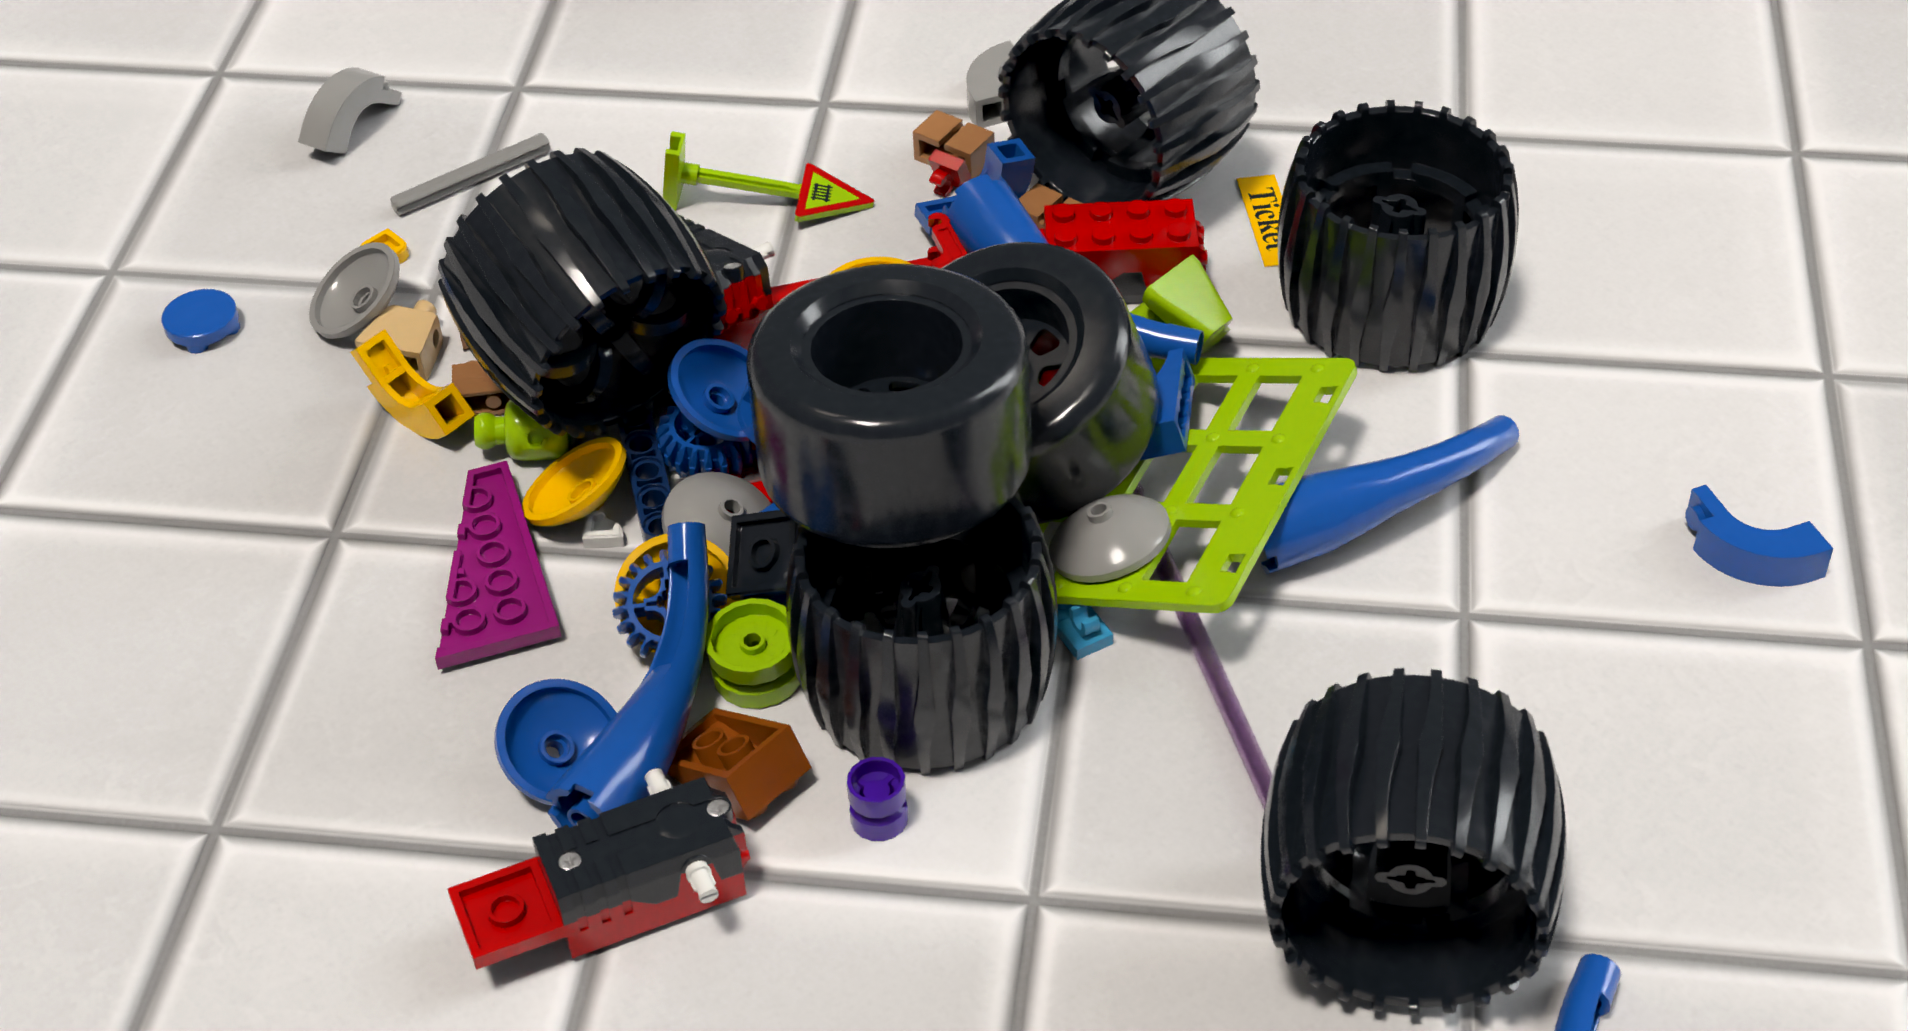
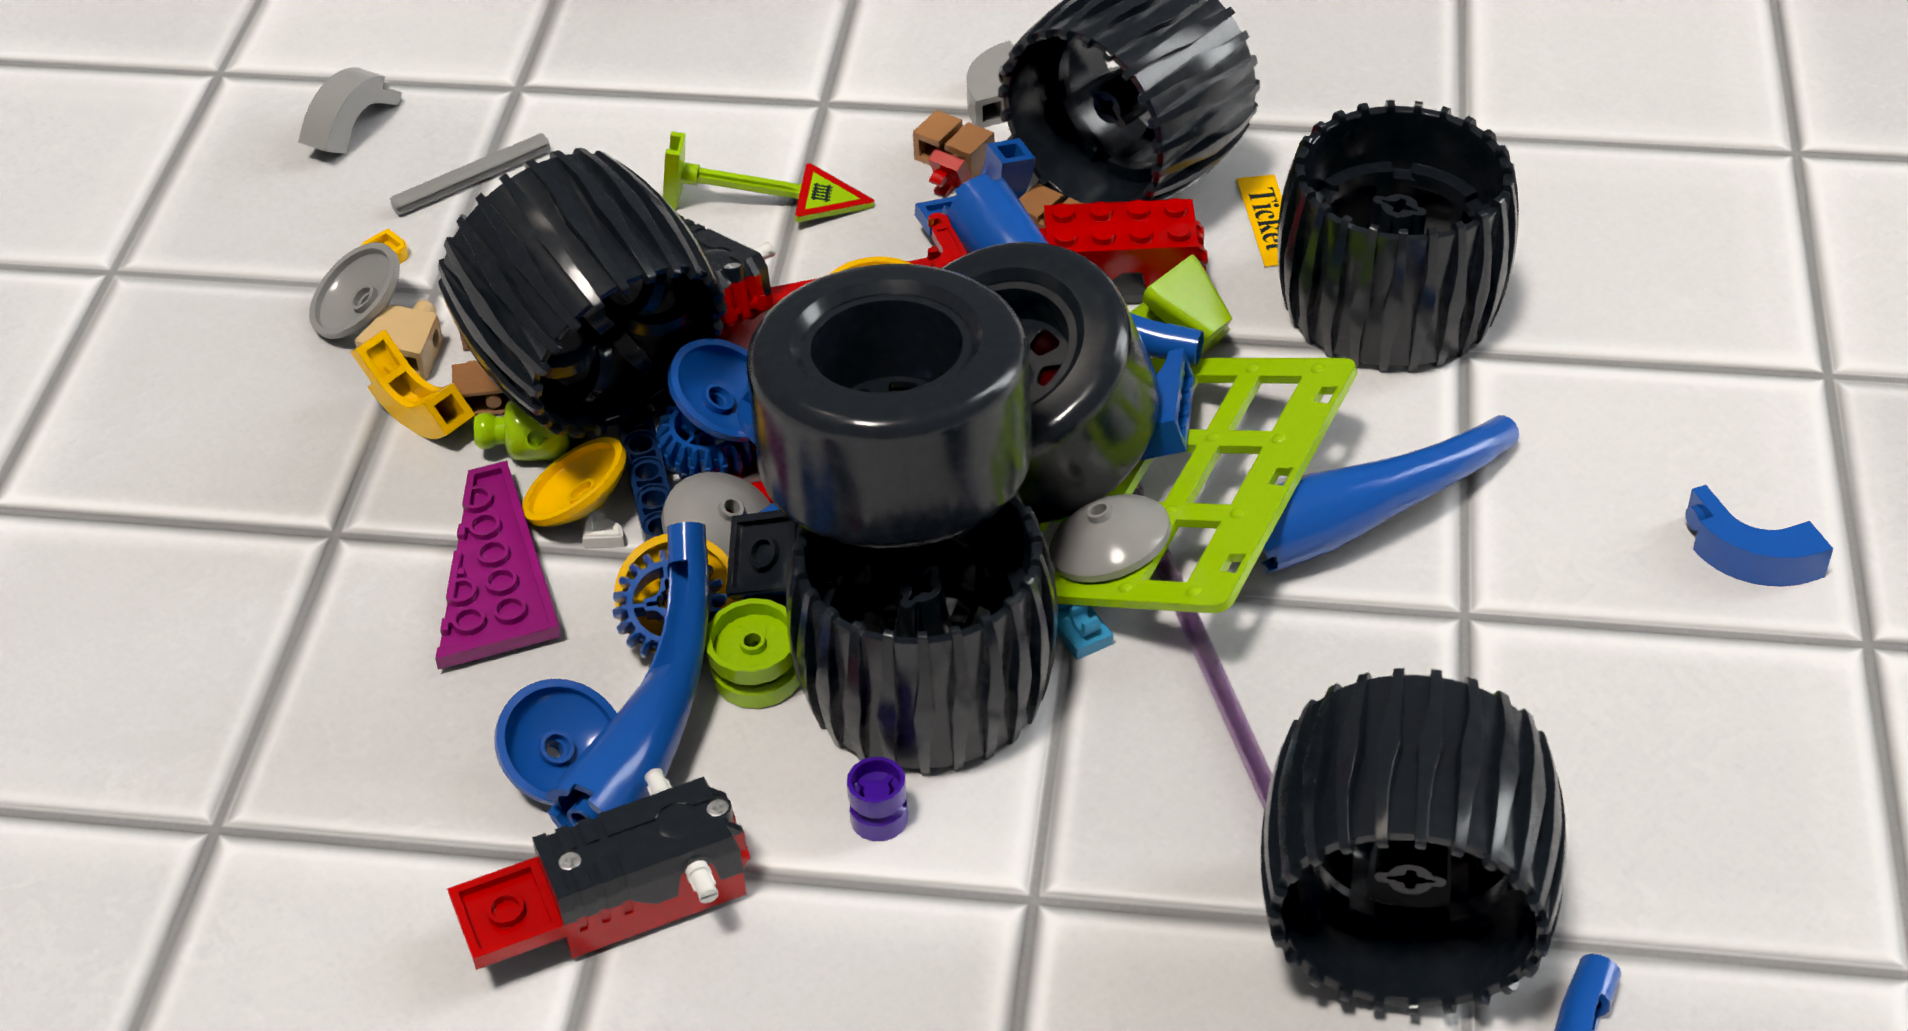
(200, 319): blue tile -> none
(742, 757): dark orange slope -> none

